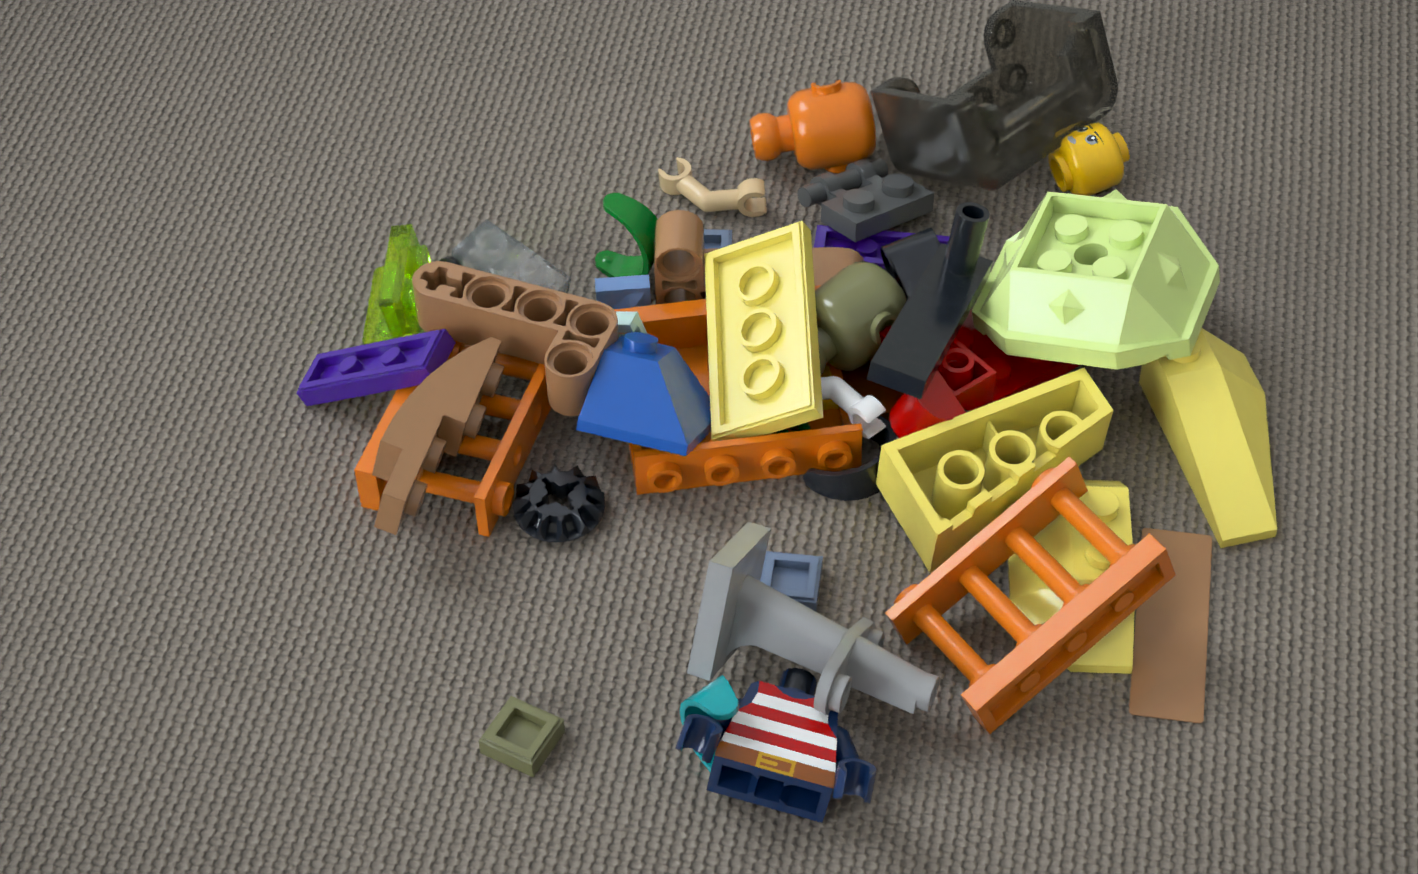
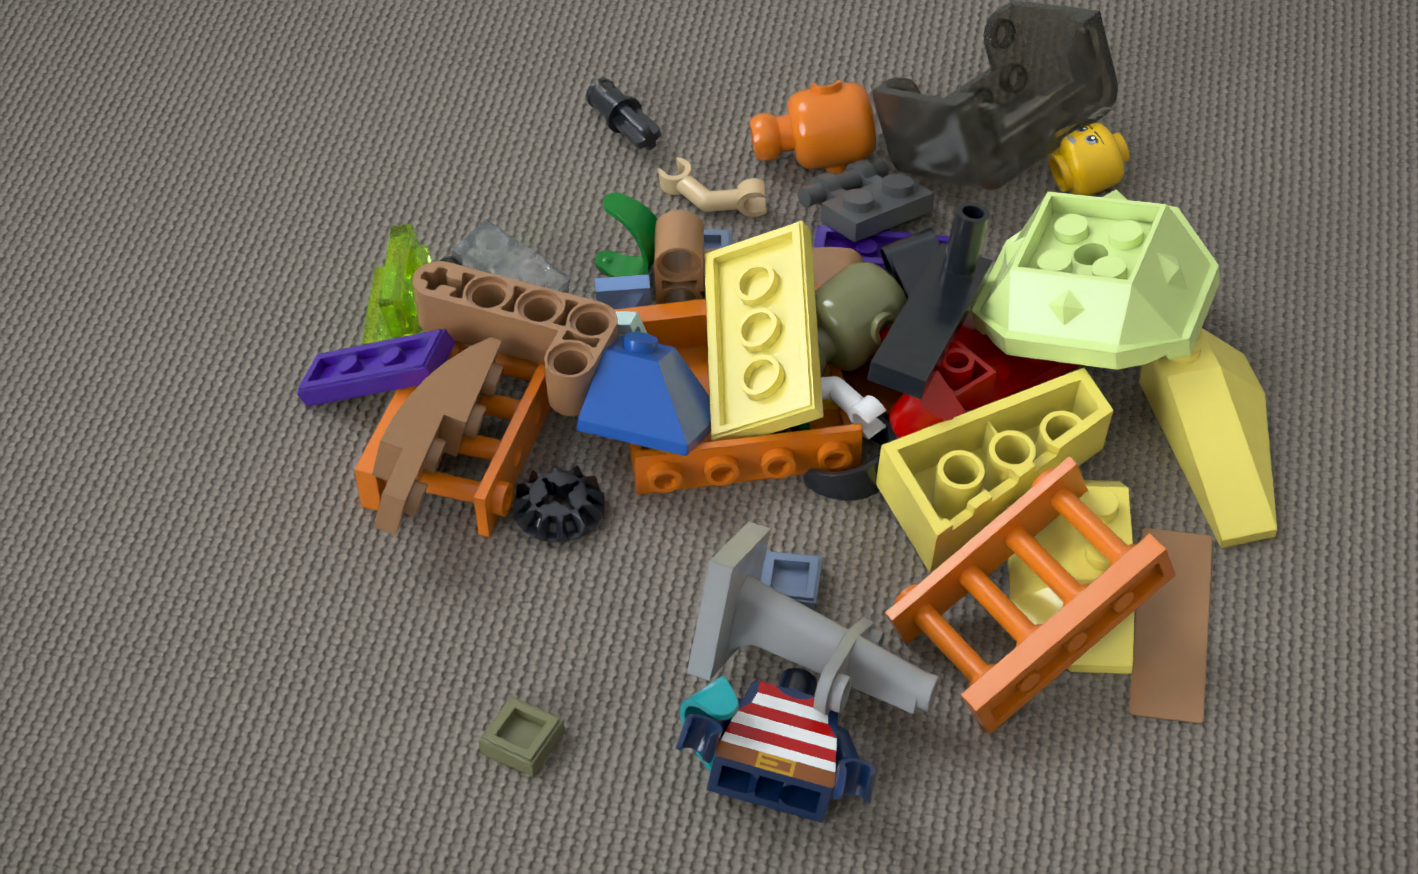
(623, 114): none -> black axle

